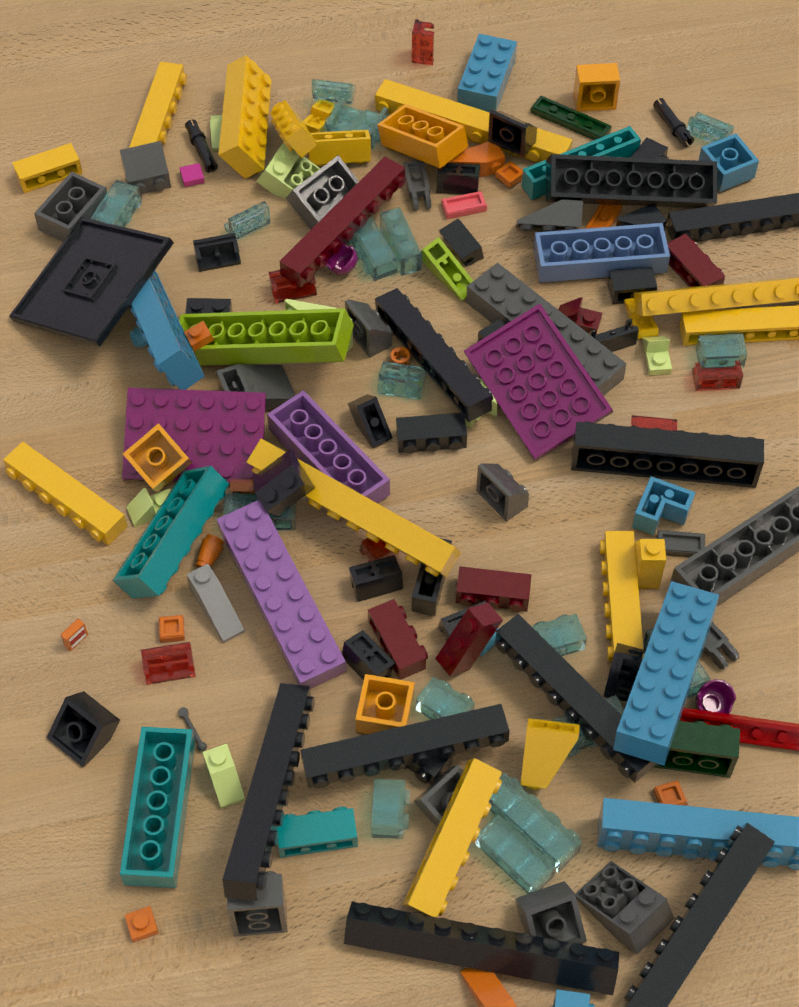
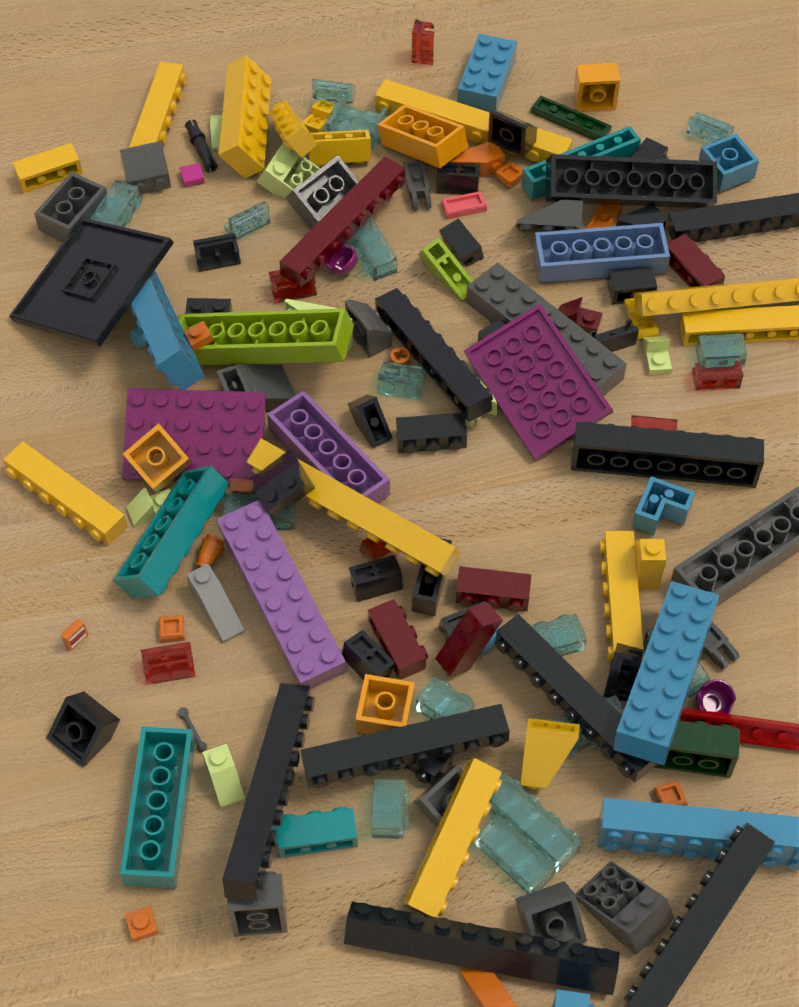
(401, 241): clear light blue brick -> none
(501, 490): dark grey slope -> none
(677, 127): black pin -> none
(682, 543): dark grey tile -> none

